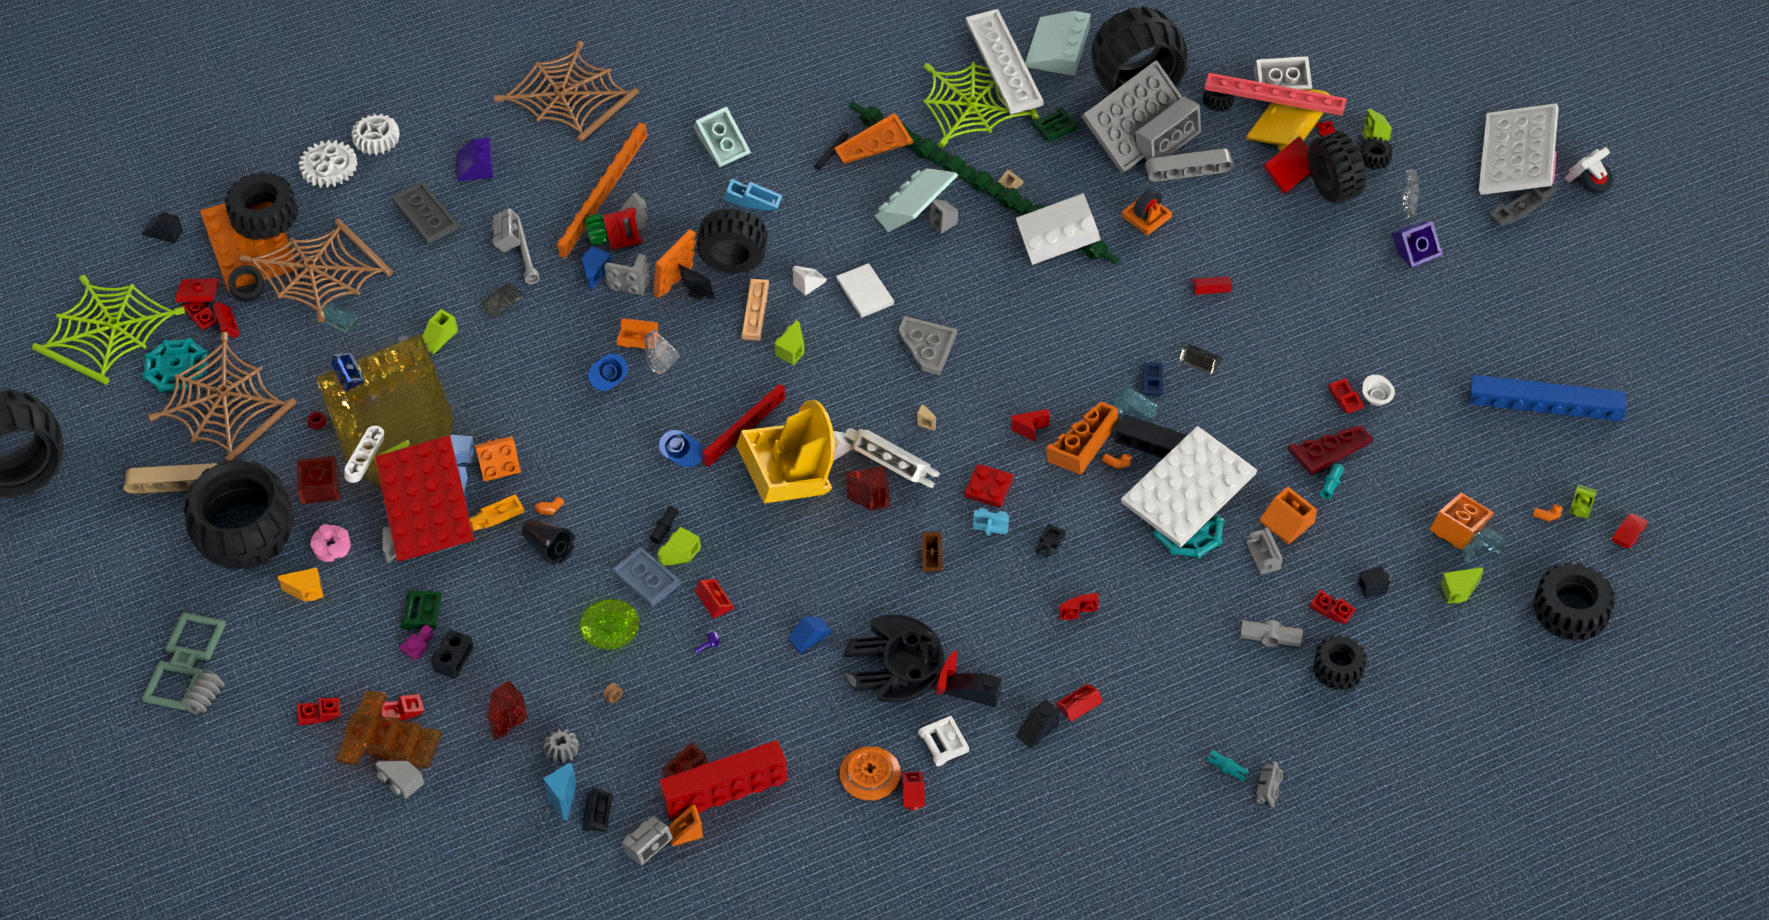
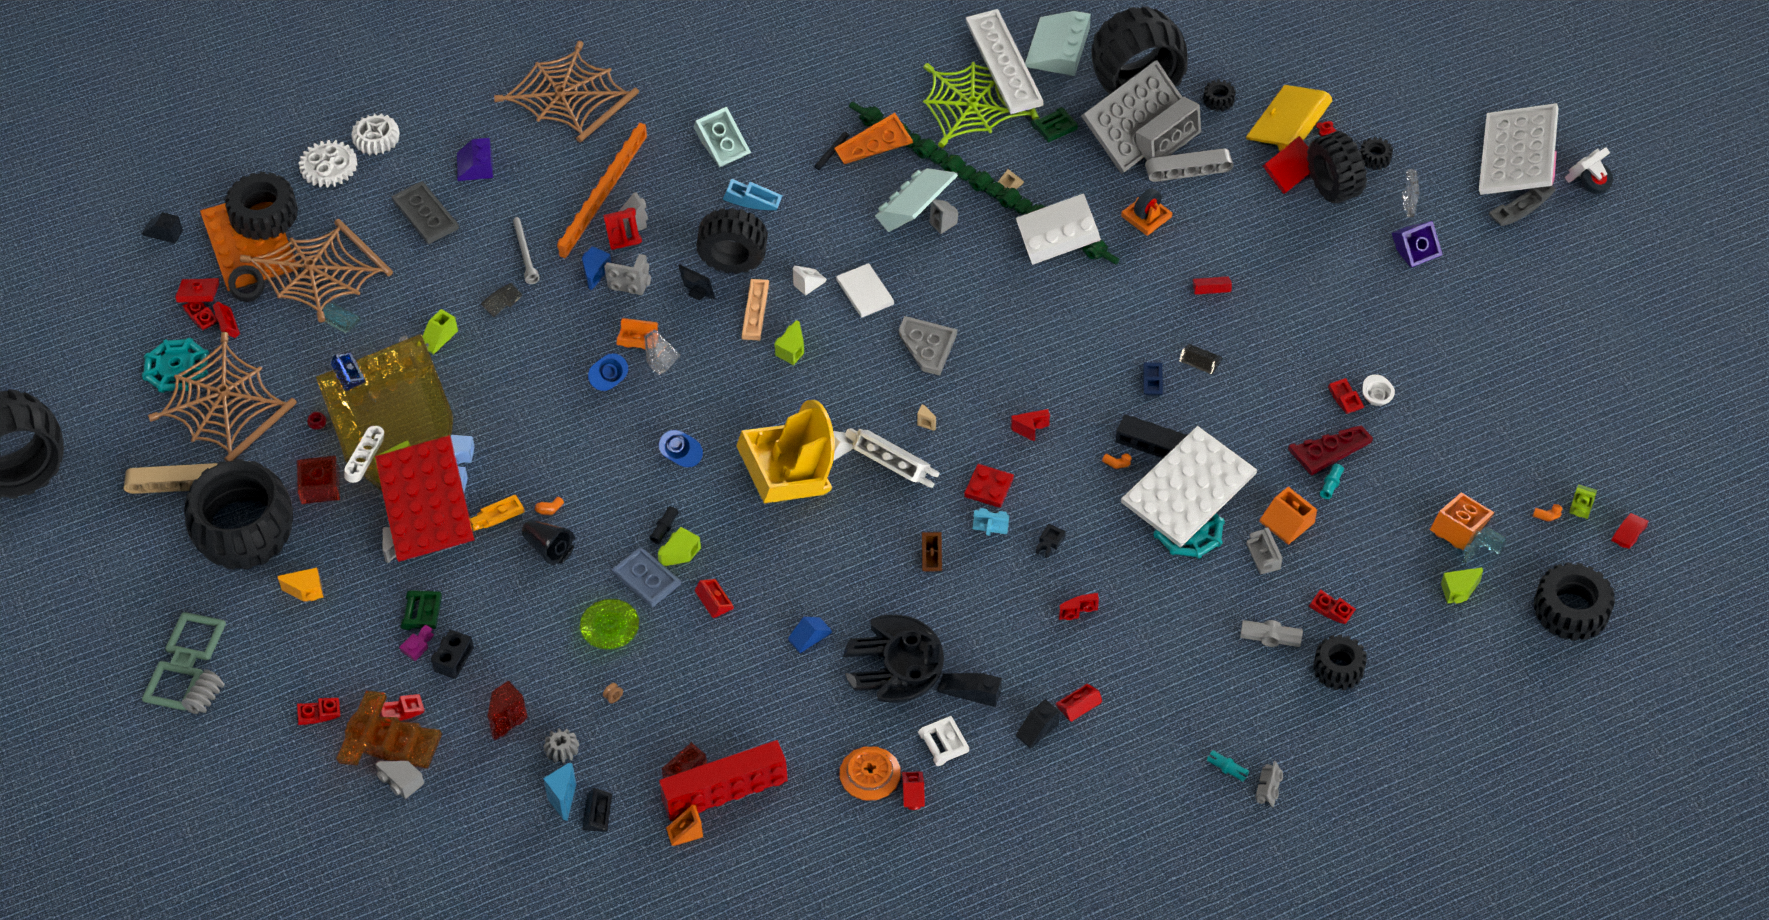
(113, 324): lime animal -> none
(330, 533): bright pink plate -> none
(498, 458): orange plate -> none
(506, 230): light grey brick -> none
(596, 229): green gear -> none
(646, 840): light grey brick -> none
(667, 267): orange plate -> none
(713, 641): dark purple hand -> none
(746, 422): red tile -> none
(868, 488): clear red slope -> none
(948, 670): red slope -> none
(1084, 439): orange wedge -> none
(1137, 402): clear light blue bracket -> none
(1275, 94): coral plate -> none
(1284, 72): white slope -> none
(1374, 582): black brick -> none
(1376, 126): lime slope -> none
(1547, 397): blue brick -> none

